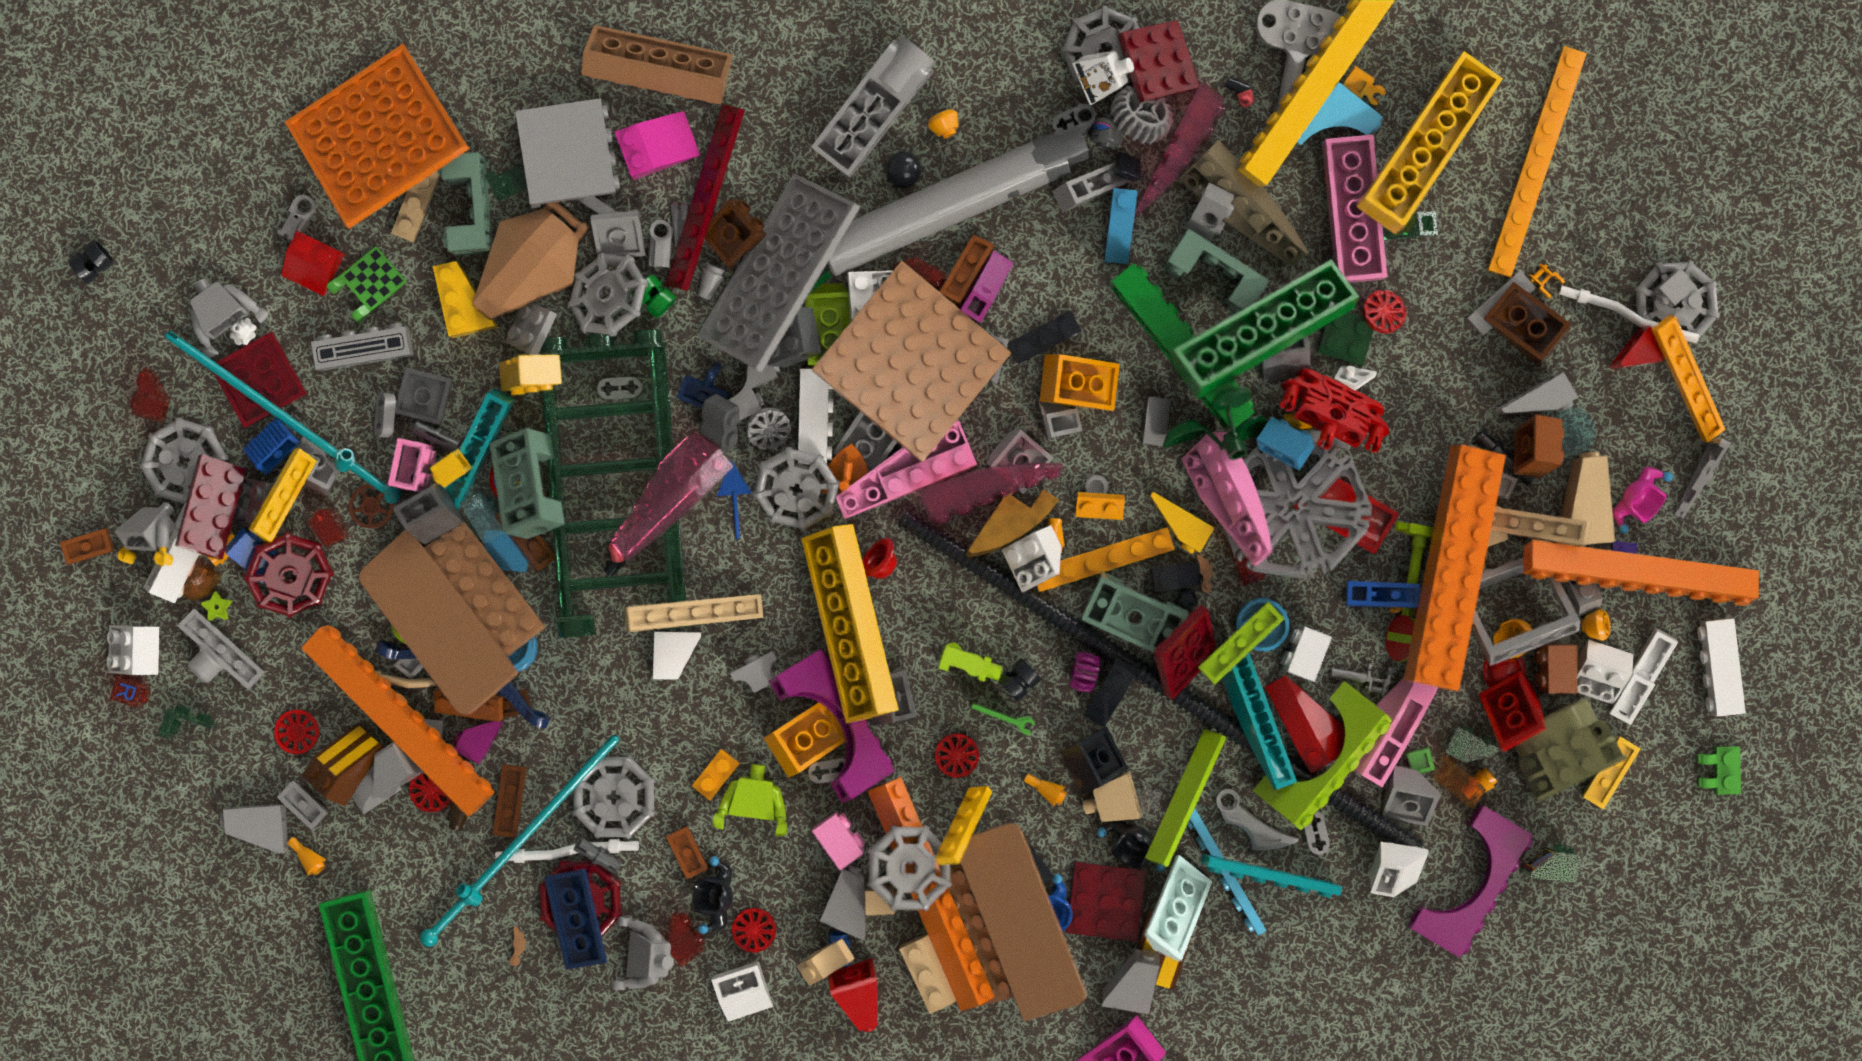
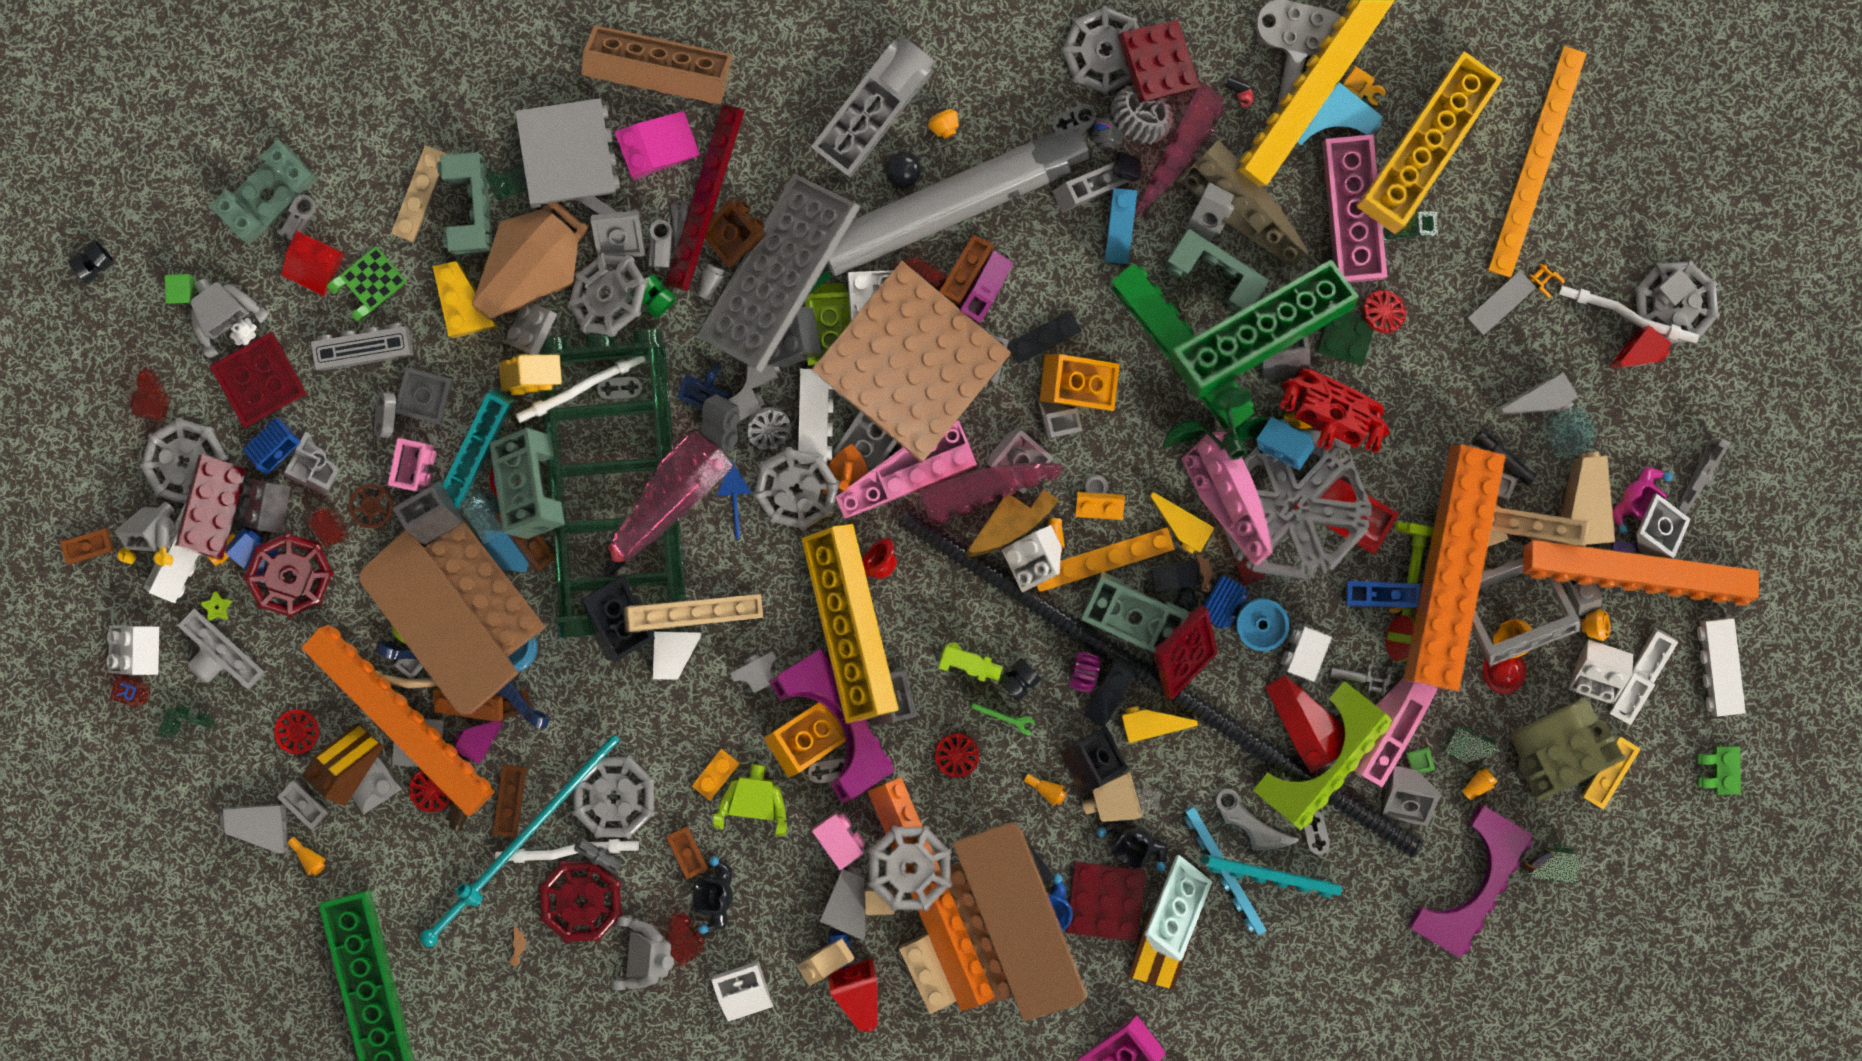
(179, 288): none -> bright green panel
(201, 583): clear orange brick -> none
(247, 210): none -> sand green plate
(282, 495): yellow plate -> none
(343, 459): teal bar -> none
(376, 136): orange plate -> none
(392, 769): light grey slope -> none
(422, 429): dark grey pin -> none
(450, 468): yellow brick -> none
(540, 408): none -> white bar
(575, 919): dark blue slope -> none
(608, 622): none -> black slope
(754, 929): red wheel -> none
(963, 825): yellow plate -> none
(1102, 74): white torso -> none
(1133, 983): light grey slope -> none
(1146, 723): none -> yellow slope
(1156, 421): light grey slope -> none
(1185, 797): lime tile -> none
(1223, 601): none -> blue brick
(1241, 643): lime tile -> none
(1258, 723): teal slope -> none
(1354, 377): white piece -> none
(1396, 868): white slope -> none
(1459, 783): clear orange panel -> none
(1513, 710): red slope -> none
(1527, 324): reddish brown slope -> none
(1538, 446): dark orange brick -> none
(1556, 668): dark orange brick -> none
(1661, 529): none -> light grey slope
(1688, 378): light orange plate -> none

